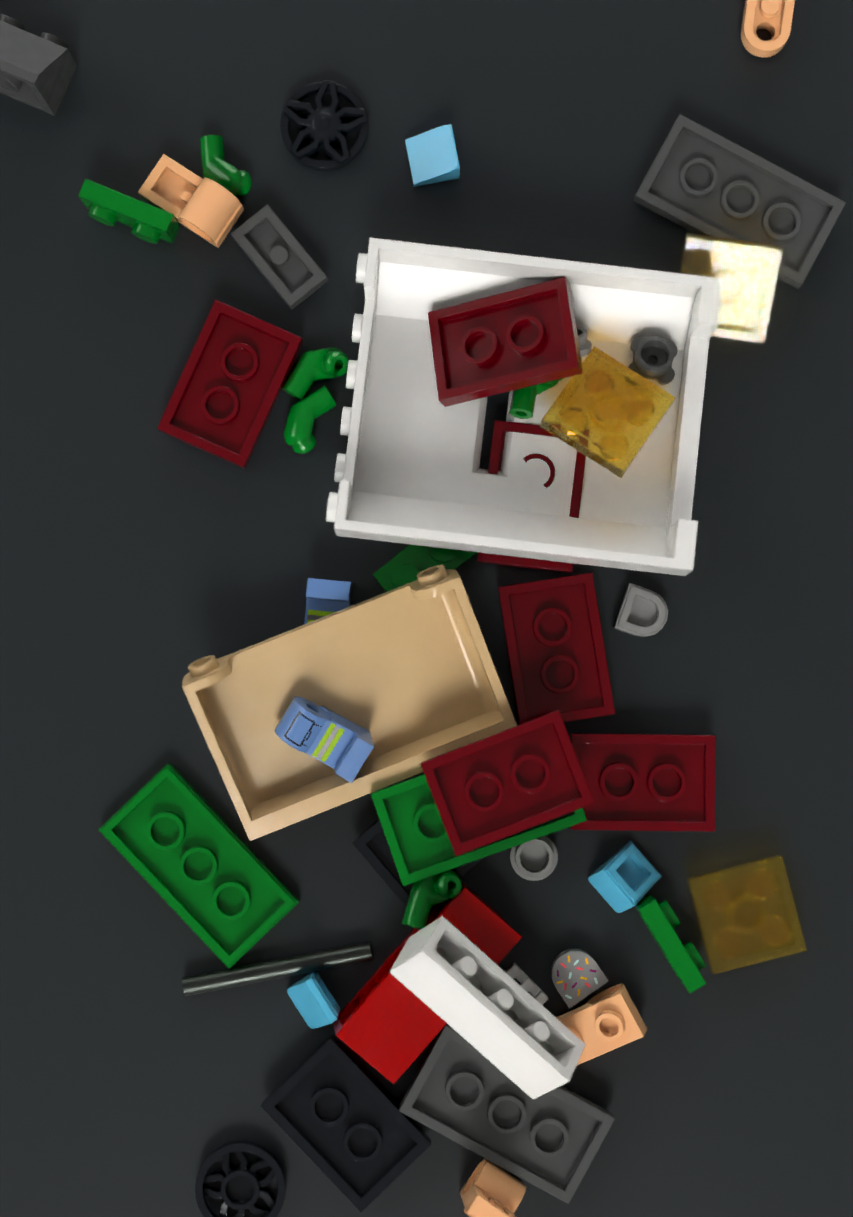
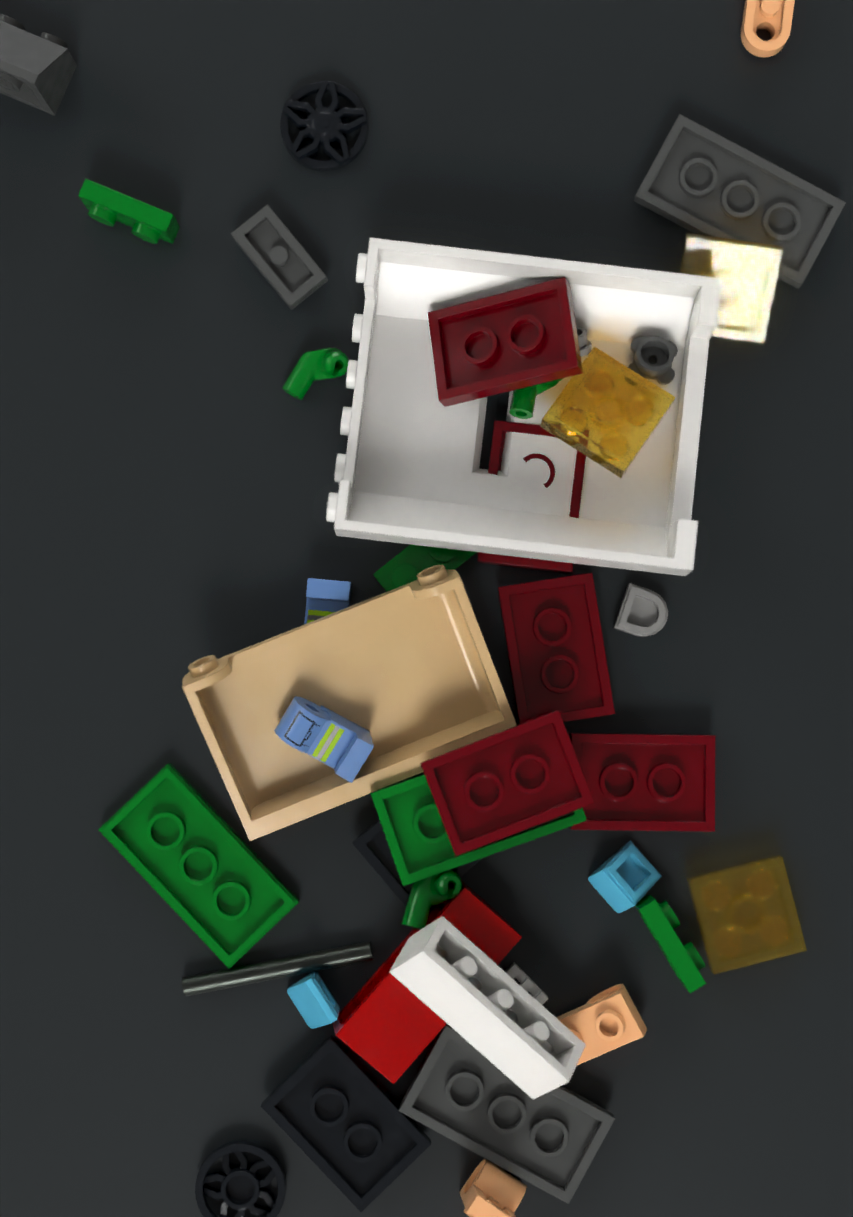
(194, 201): light nougat plate -> none
(219, 170): green arm -> none
(230, 384): dark red plate -> none
(301, 419): green arm -> none
(433, 156): medium azure slope -> none
(534, 858): light grey plate -> none
(576, 975): light grey tile -> none

